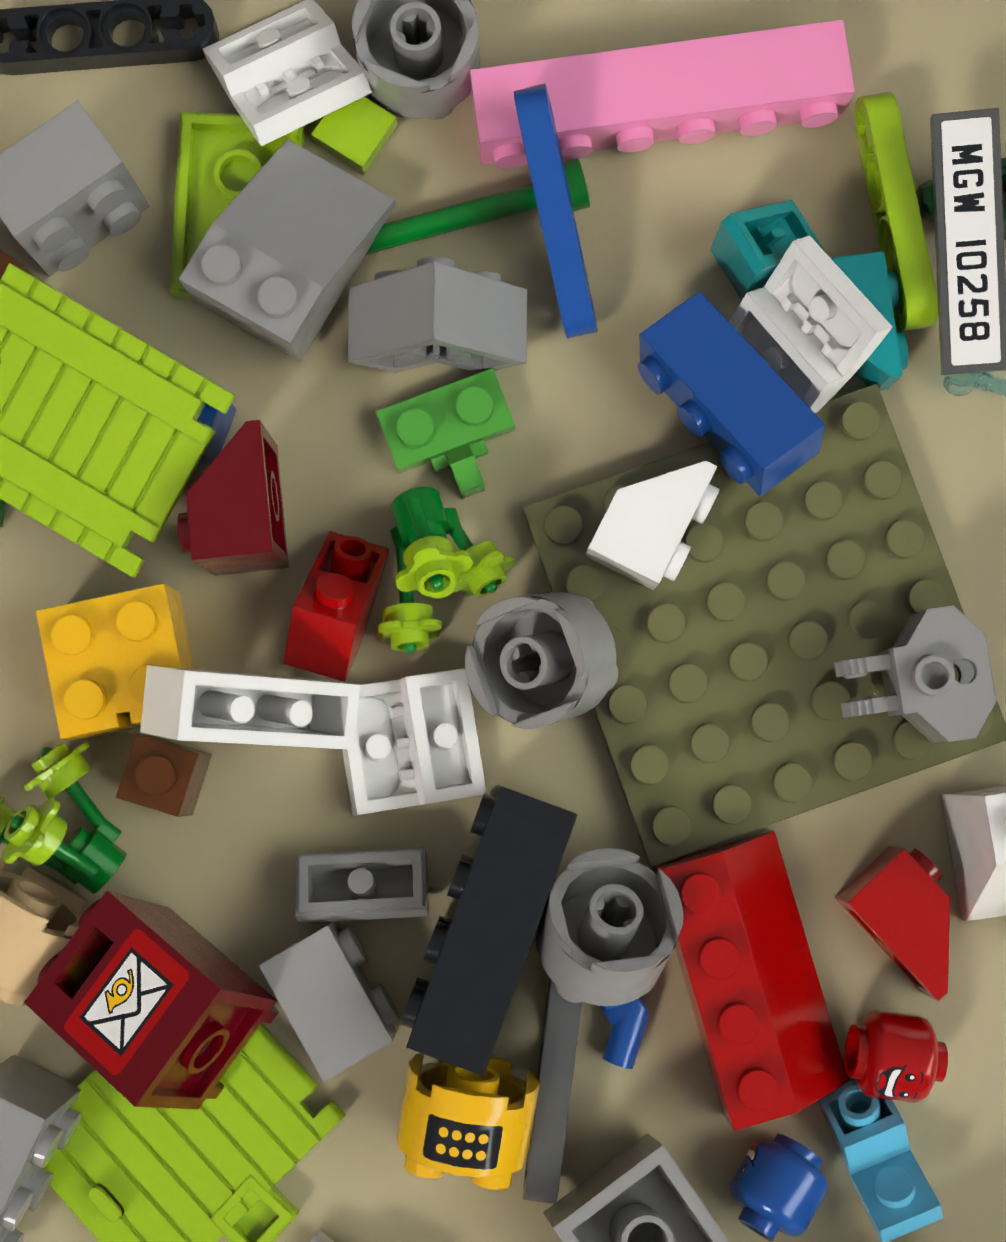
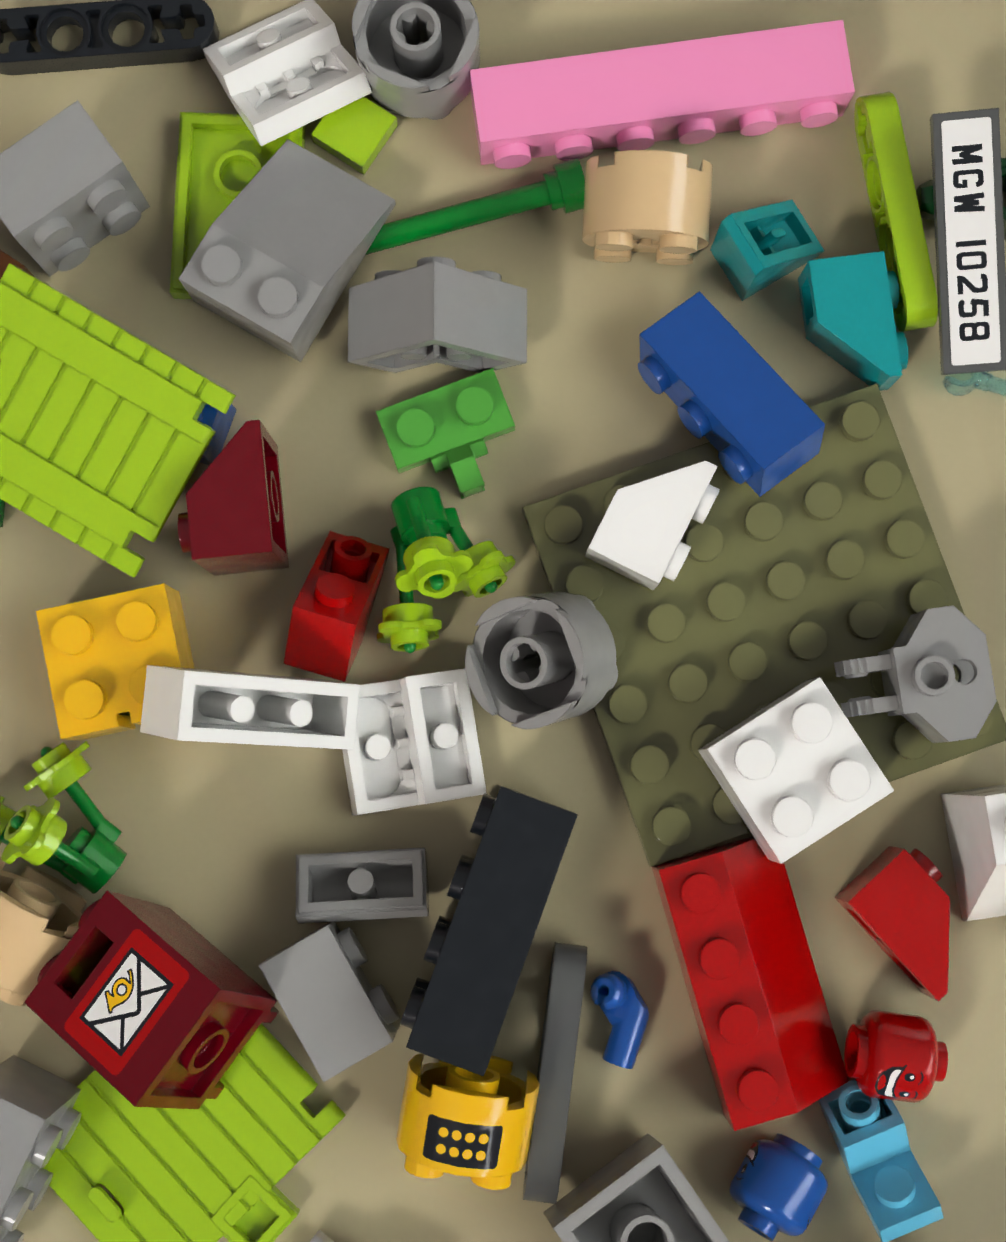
(163, 775): reddish brown brick -> none
(555, 210): blue beam -> none
(608, 928): light grey brick -> none
(647, 206): none -> tan brick
(795, 770): none -> white brick
(810, 323): white slope -> none

